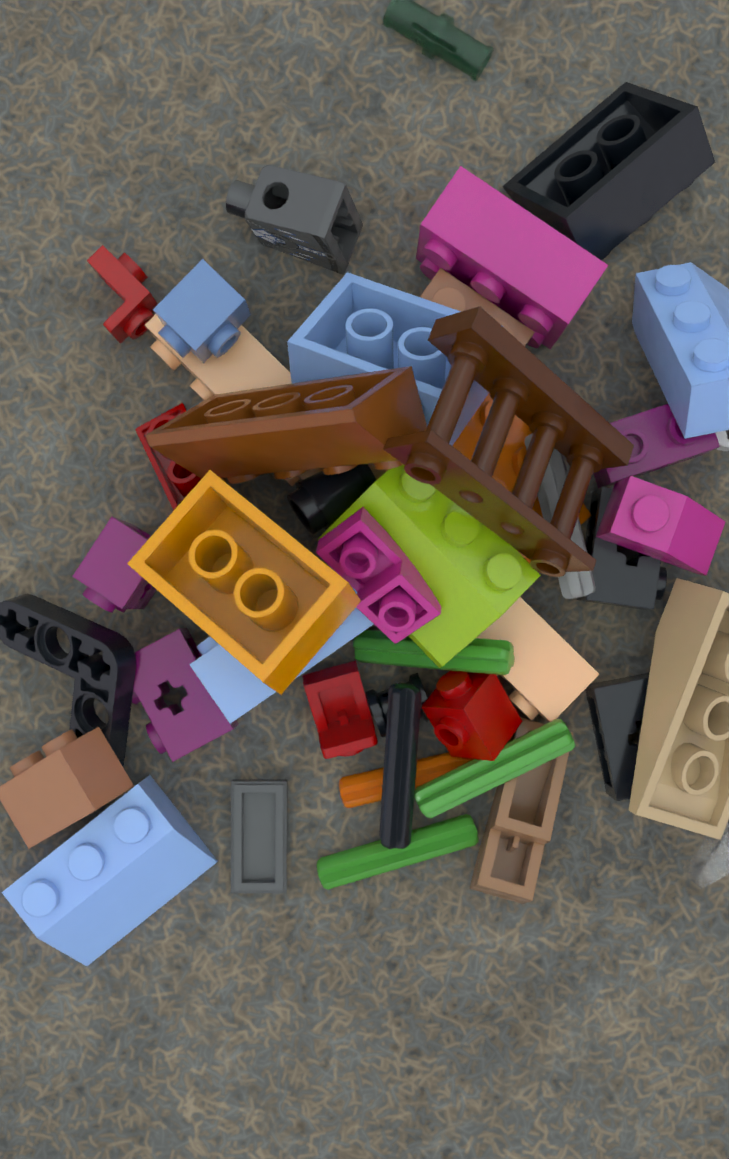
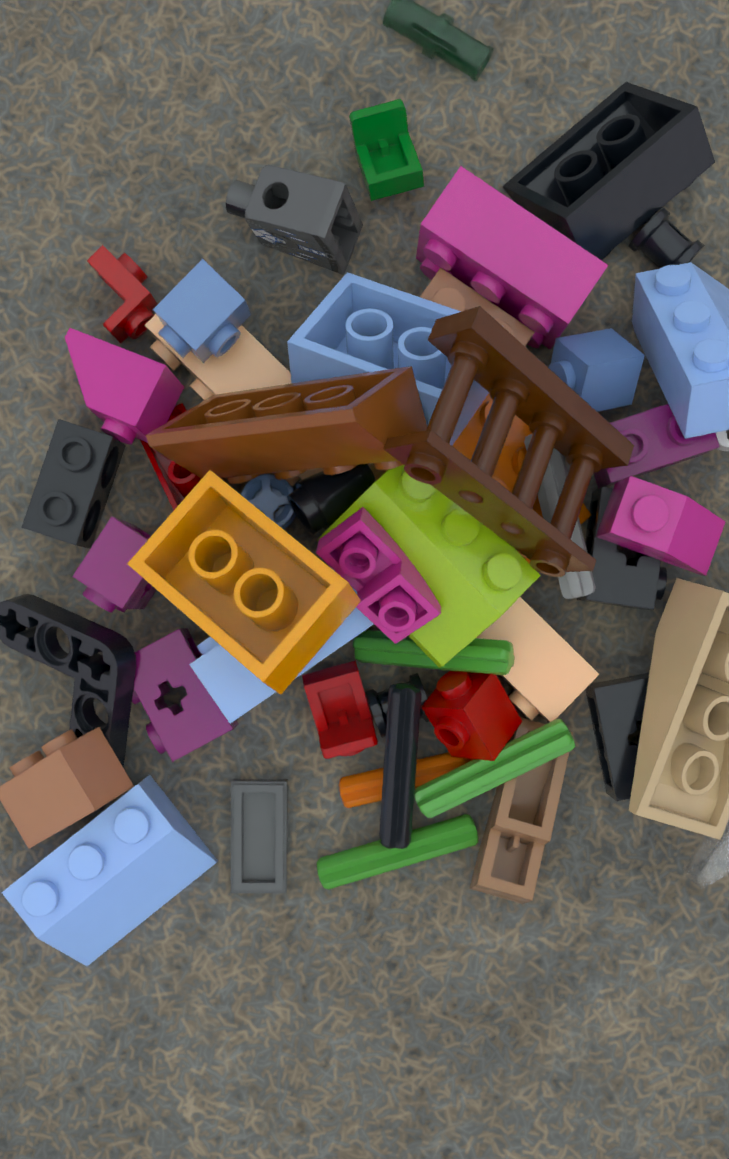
(74, 484): none -> black brick
(122, 387): none -> dark pink slope
(267, 495): none -> medium blue wheel
(385, 150): none -> green bracket
(598, 367): none -> medium blue brick
(665, 242): none -> black bush

